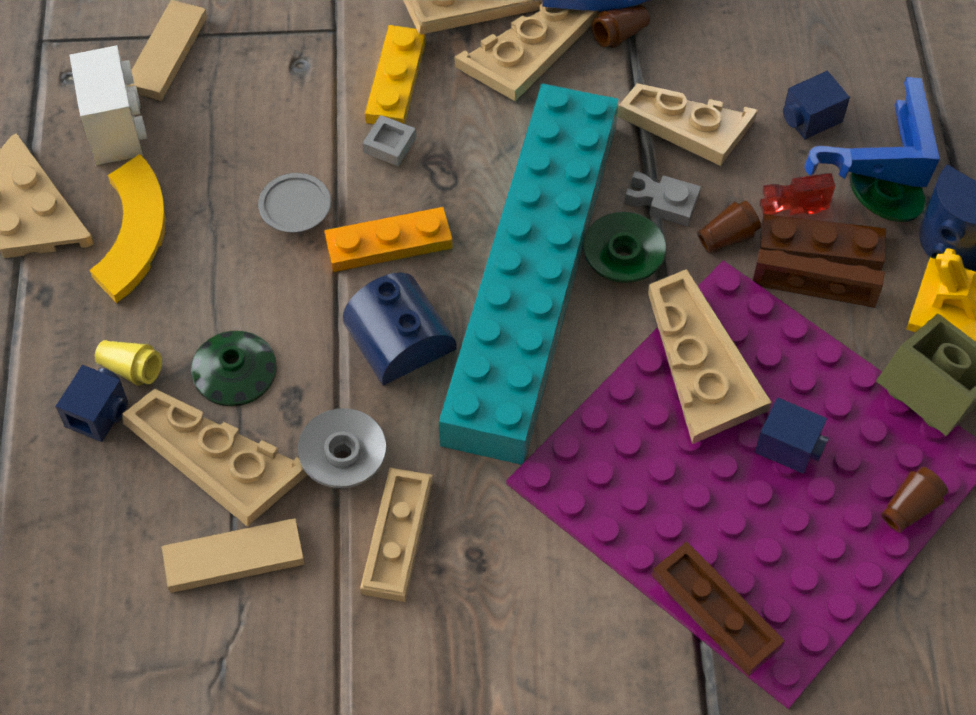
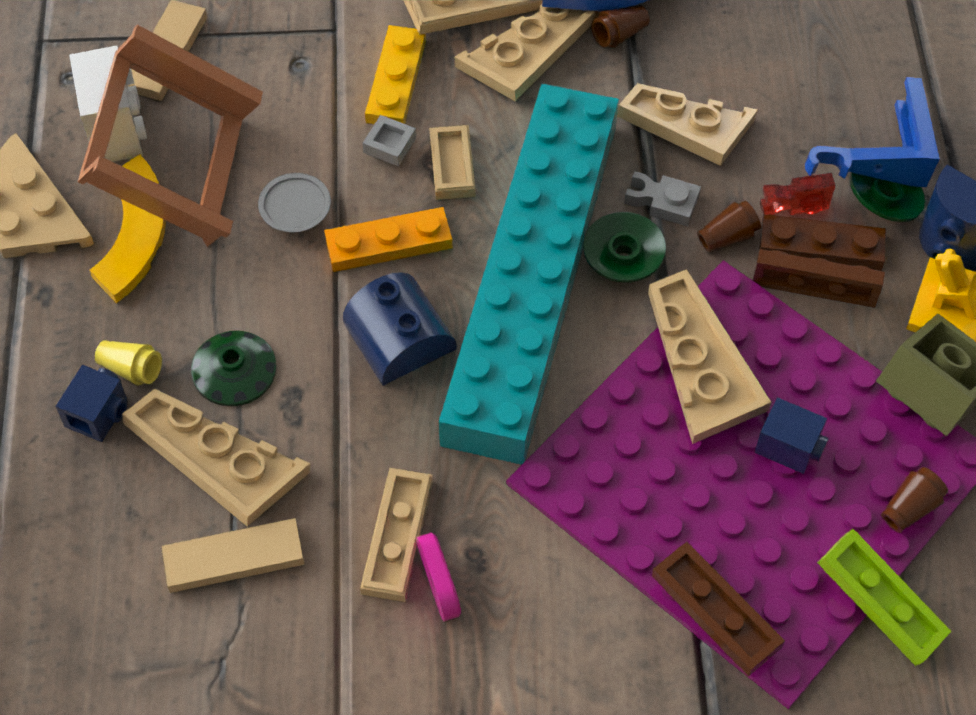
(196, 81): none -> nougat piece
(338, 432): light grey dish -> none
(438, 576): none -> dark pink tile
(452, 162): none -> tan tile
(815, 105): dark blue brick -> none
(884, 597): none -> lime plate

